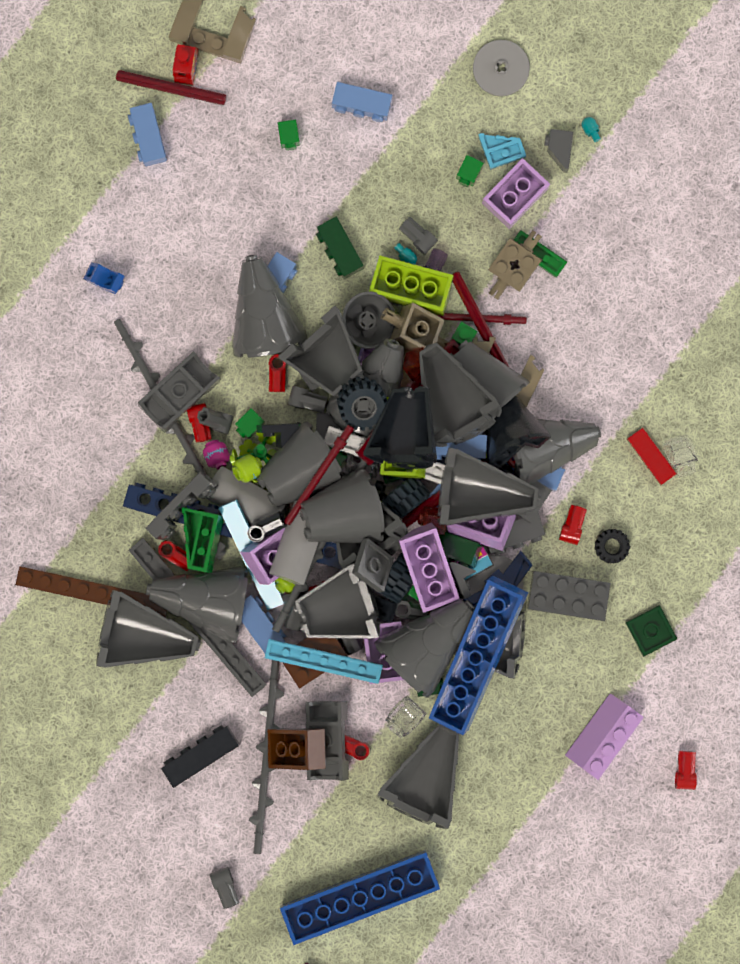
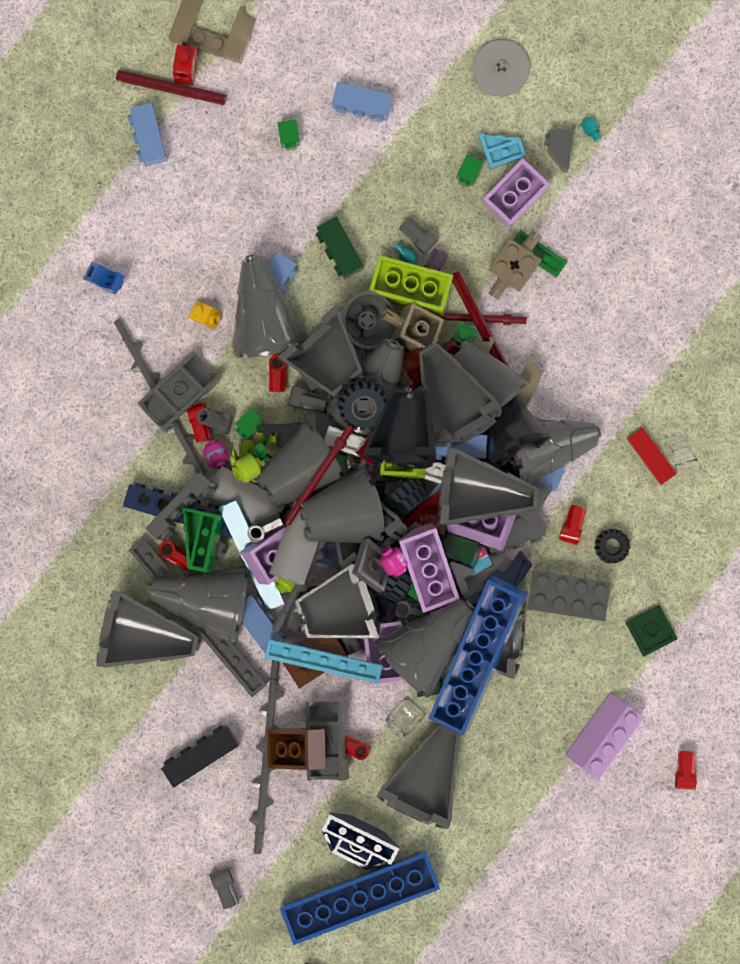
(77, 588): reddish brown plate -> none
(205, 315): none -> yellow bracket
(358, 841): none -> dark blue wedge
(393, 561): none -> dark pink head

